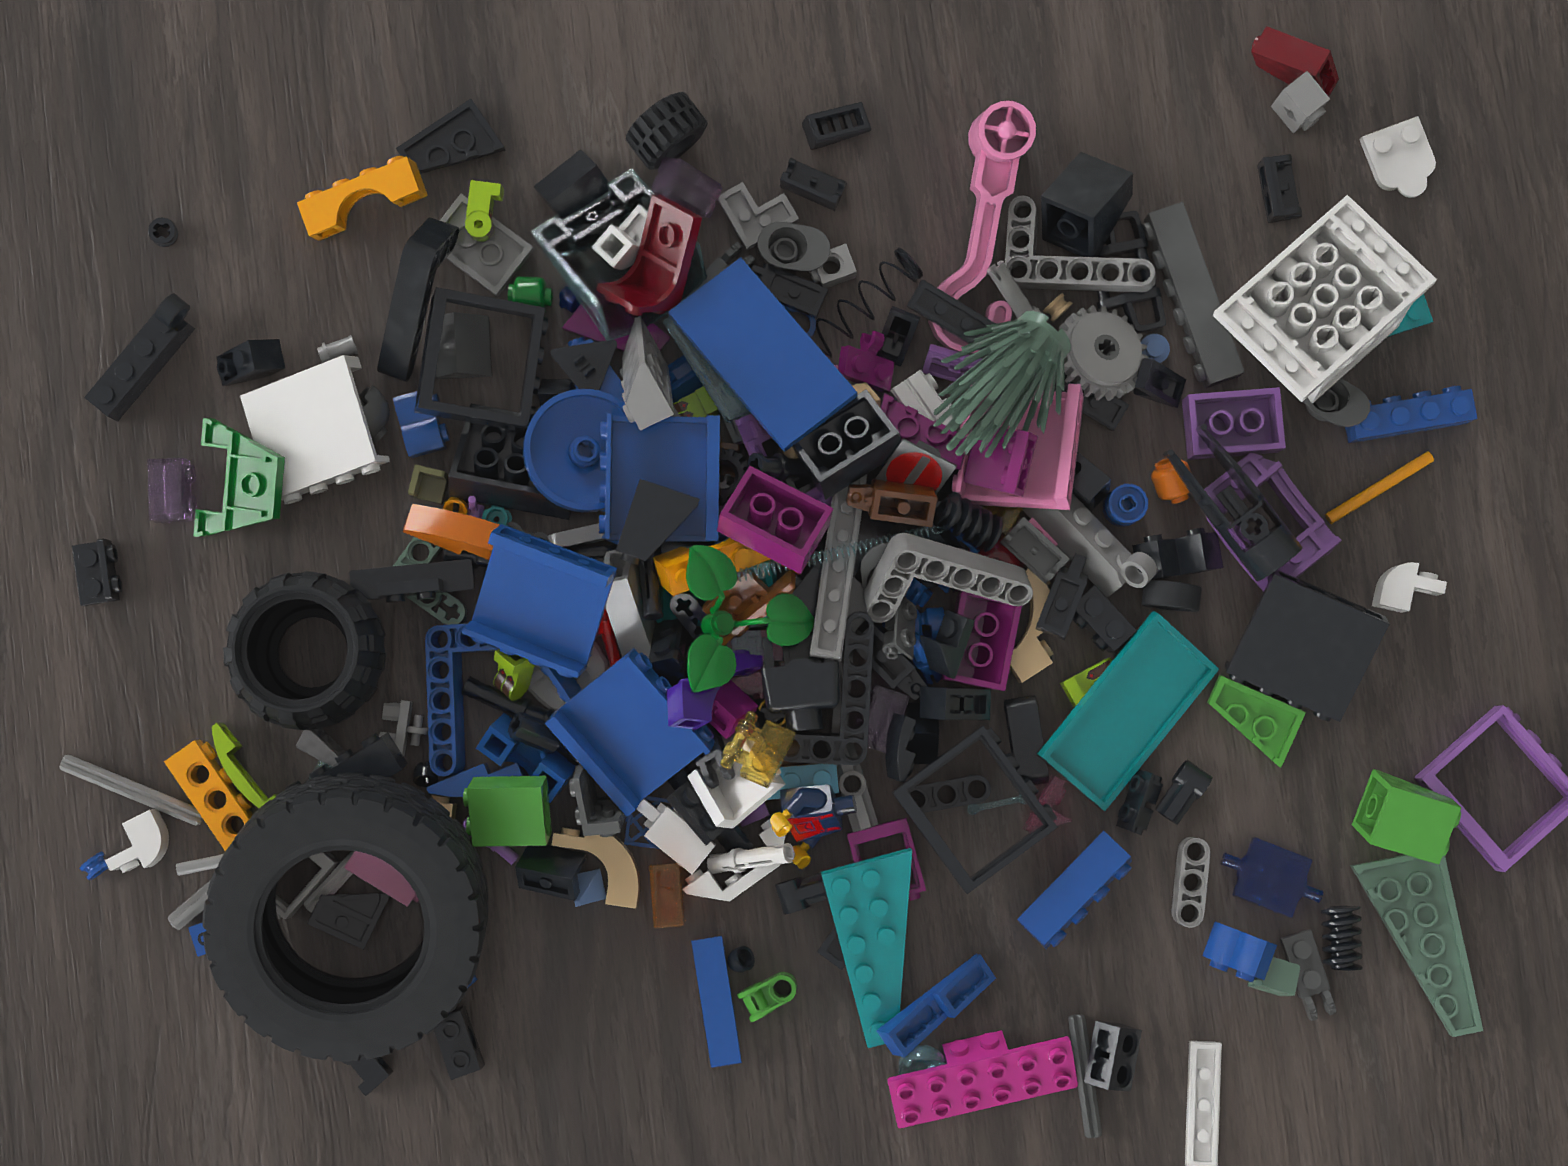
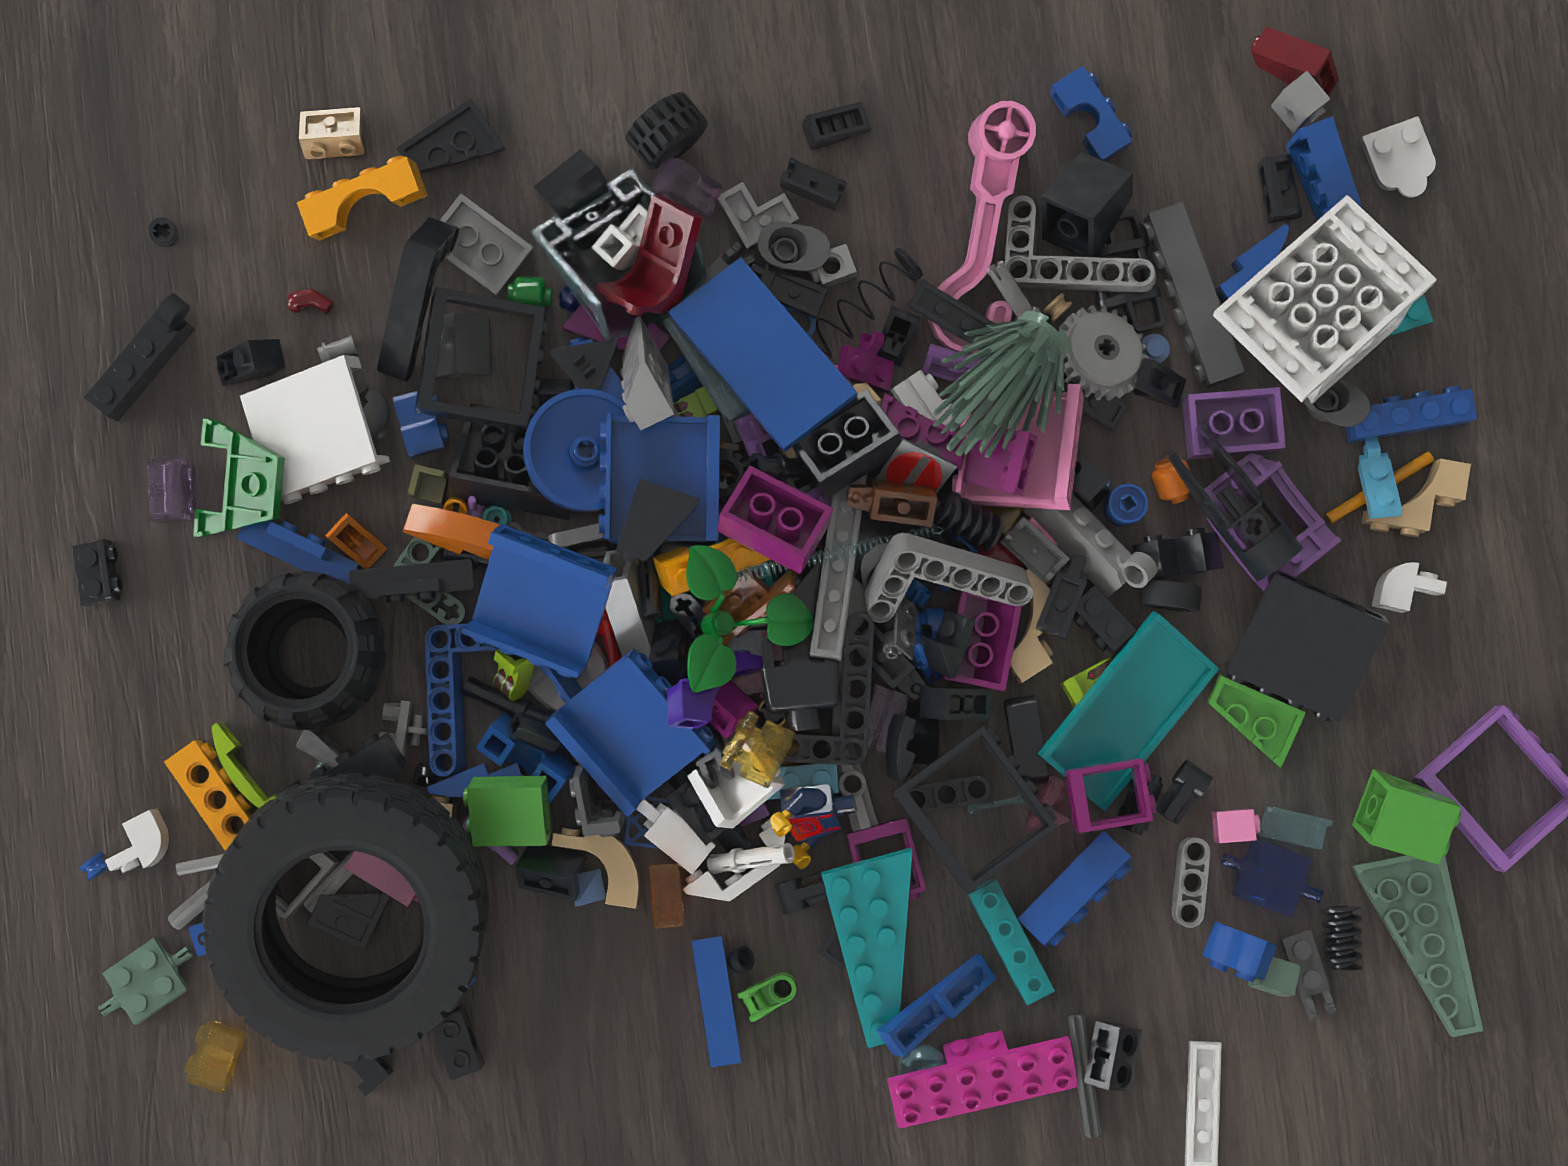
(131, 789): light grey axle -> none
(145, 981): none -> sand green plate
(215, 1056): none -> clear yellow brick
(297, 550): none -> blue bracket
(307, 297): none -> dark red arm
(331, 133): none -> tan bracket
(356, 541): none -> orange slope
(480, 209): lime leg -> none
(1010, 941): none -> teal brick
(1078, 801): none -> magenta window
(1081, 93): none -> blue arch
(1235, 825): none -> bright pink brick
(1253, 262): none -> blue slope
(1294, 827): none -> clear light blue panel
(1322, 166): none -> blue wedge
(1378, 482): none -> medium azure hinge
(1445, 483): none -> tan arch

